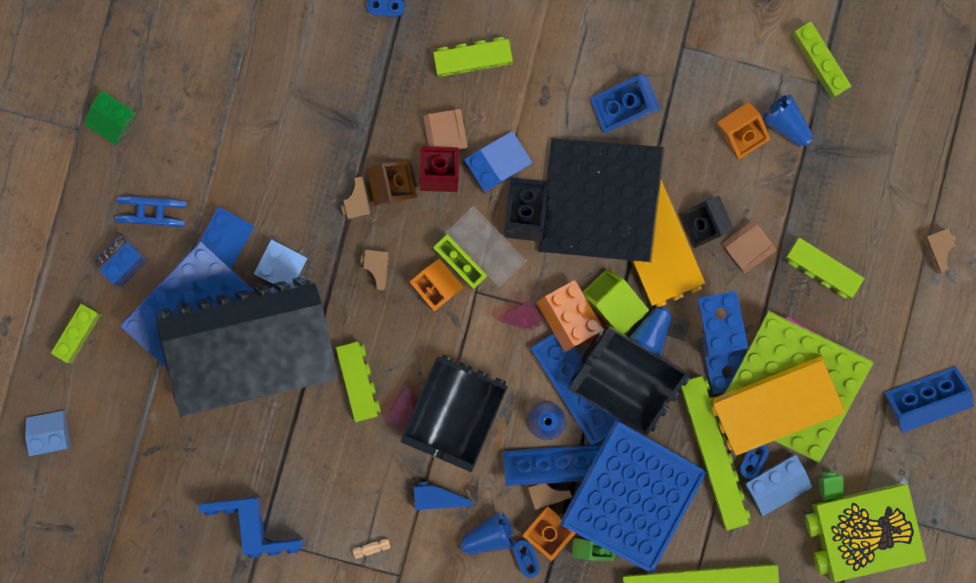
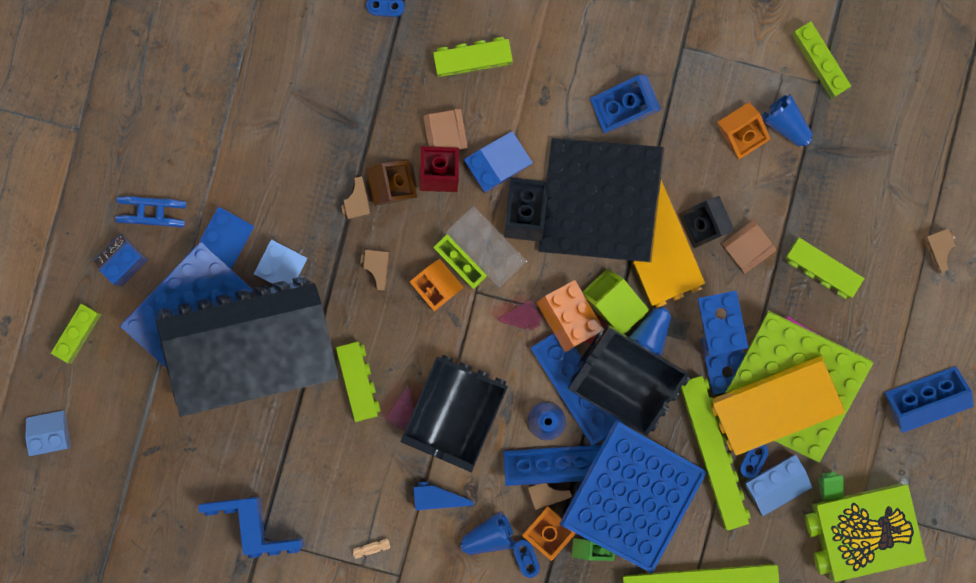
(109, 118): green slope -> none

